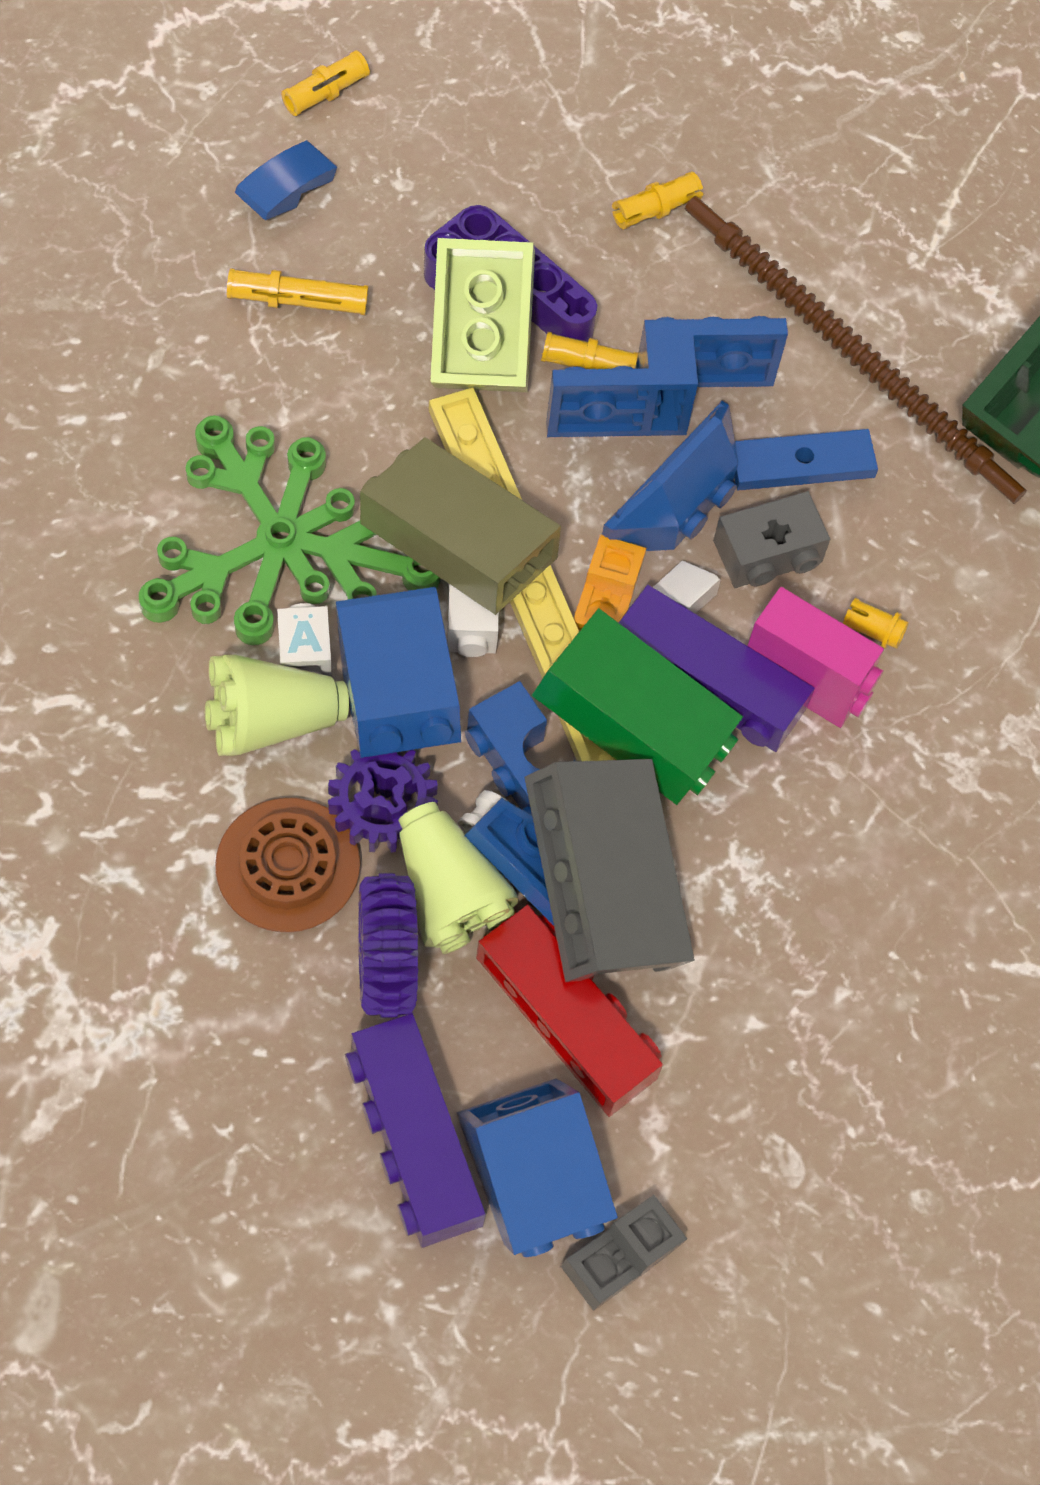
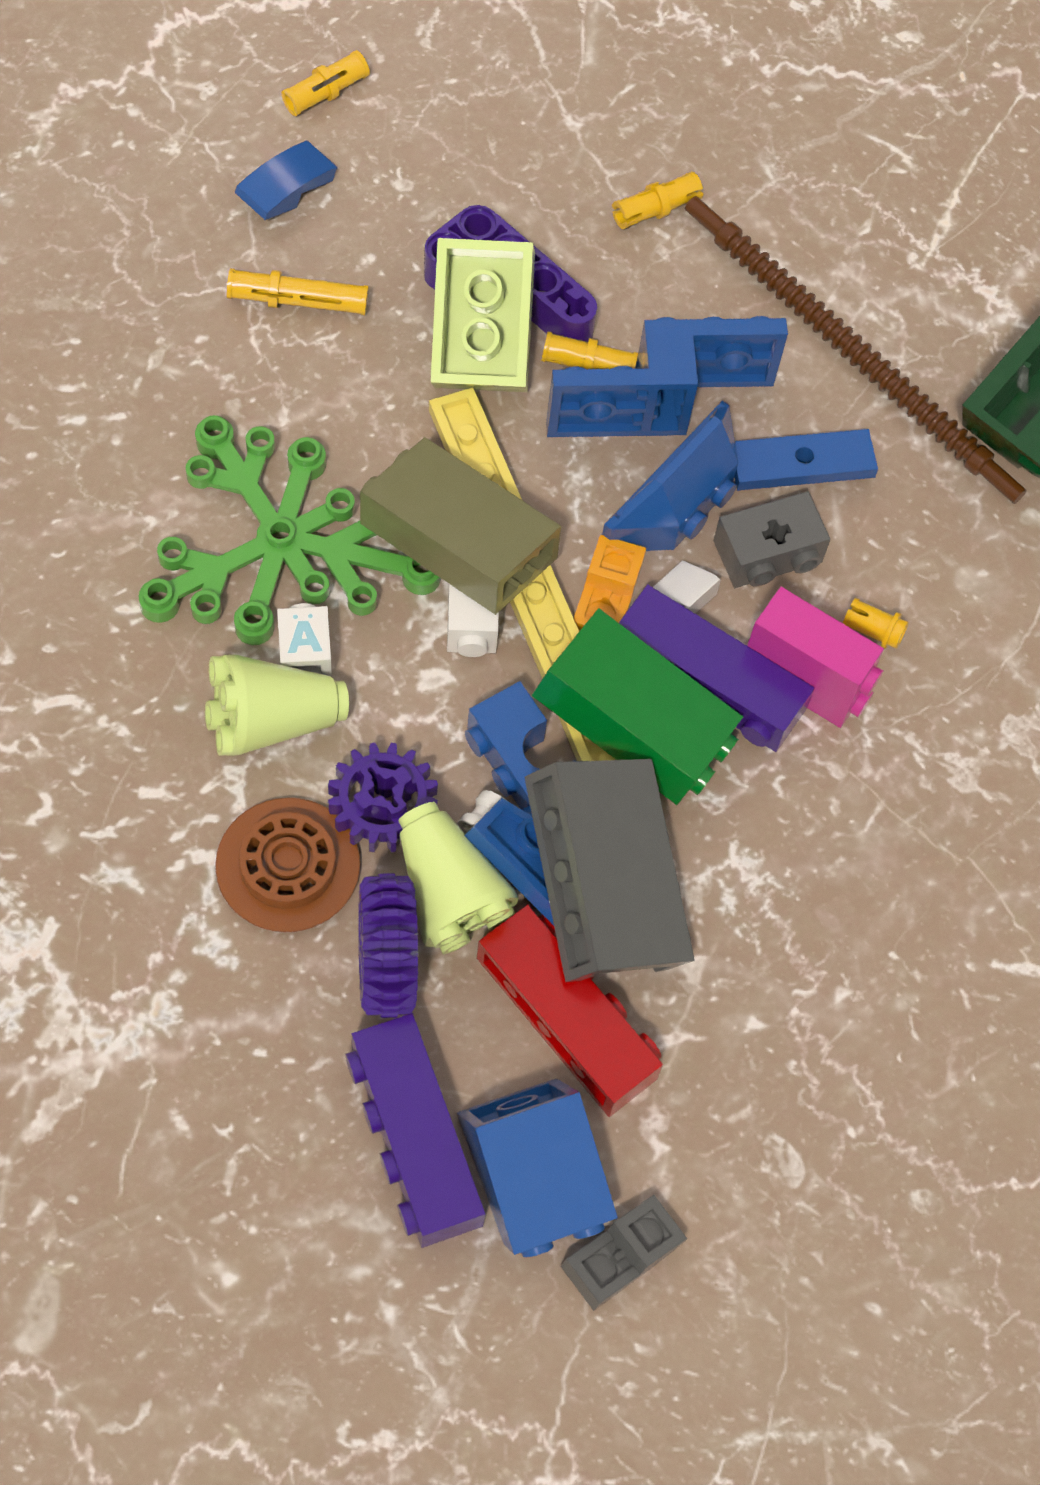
(398, 672): blue slope -> none

